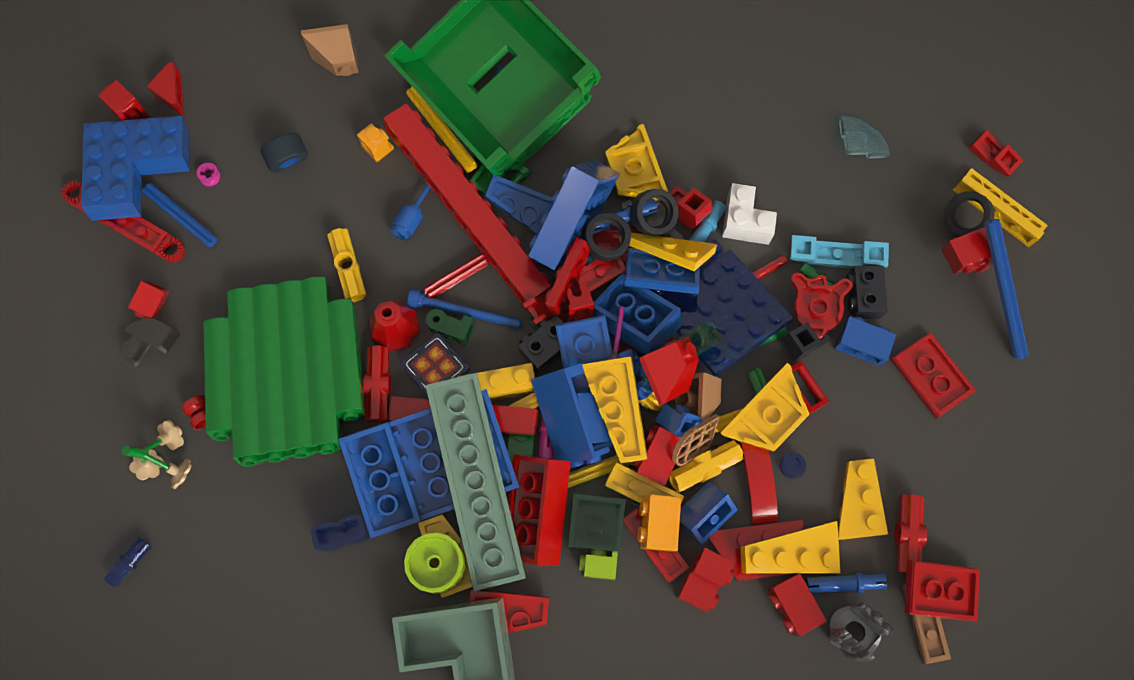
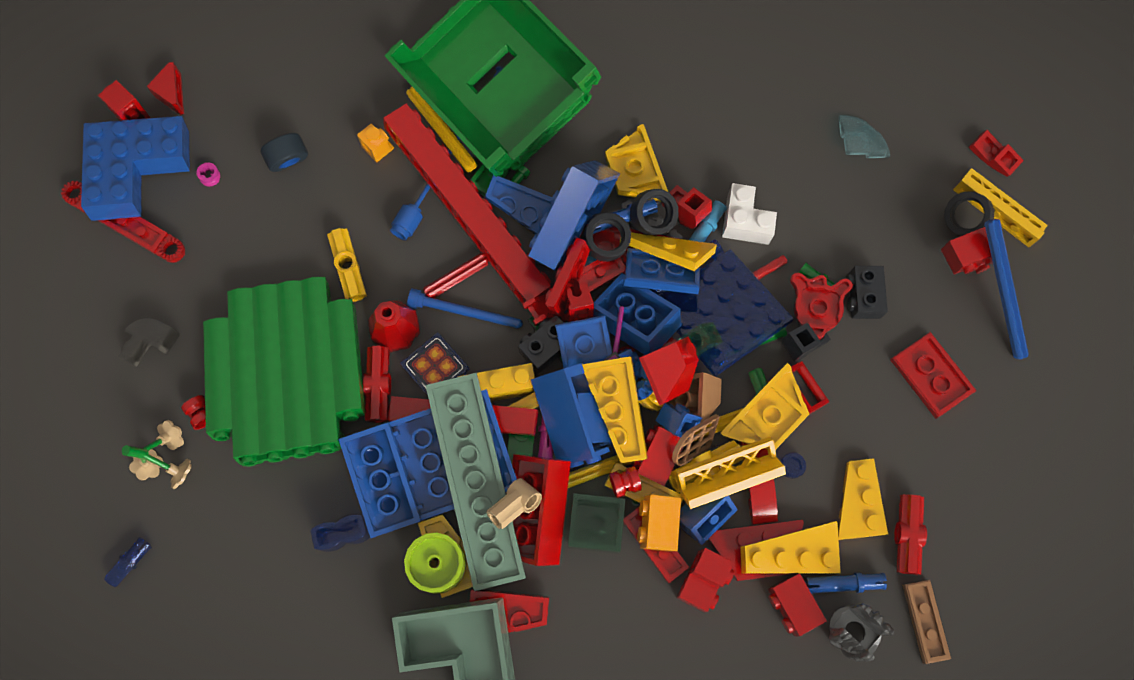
(148, 299): red brick -> none
(180, 215): blue axle -> none
(332, 49): medium nougat slope -> none
(449, 327): dark green leg -> none
(520, 498): none -> tan piece
(599, 565): lime brick -> none
(625, 481): none -> red wheel
(729, 478): none -> yellow fence
(838, 255): medium azure slope -> none
(865, 341): blue brick -> none
(942, 590): red tile -> none

